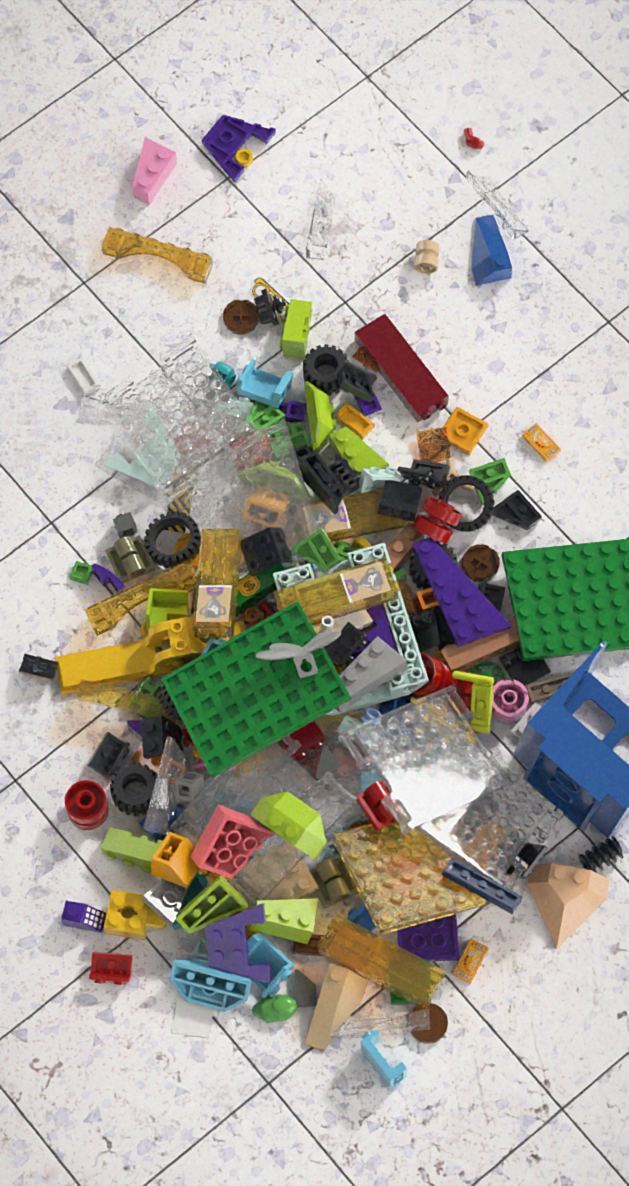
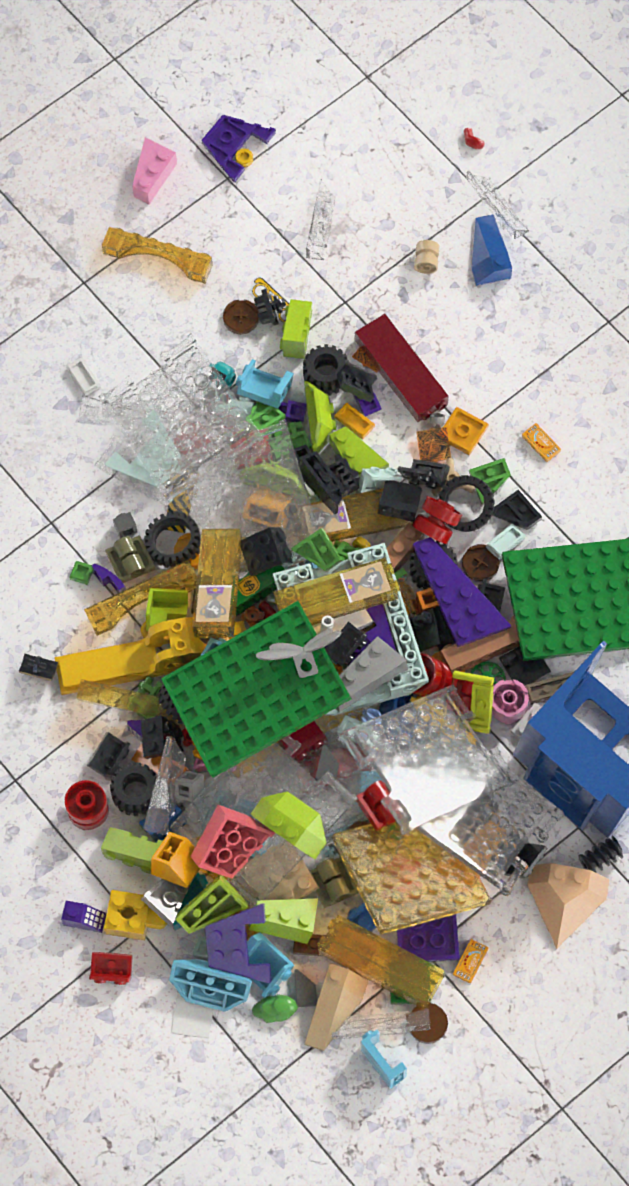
(437, 419): none -> light grey hinge
(482, 886): dark blue tile -> none
(505, 541): none -> light aqua tile

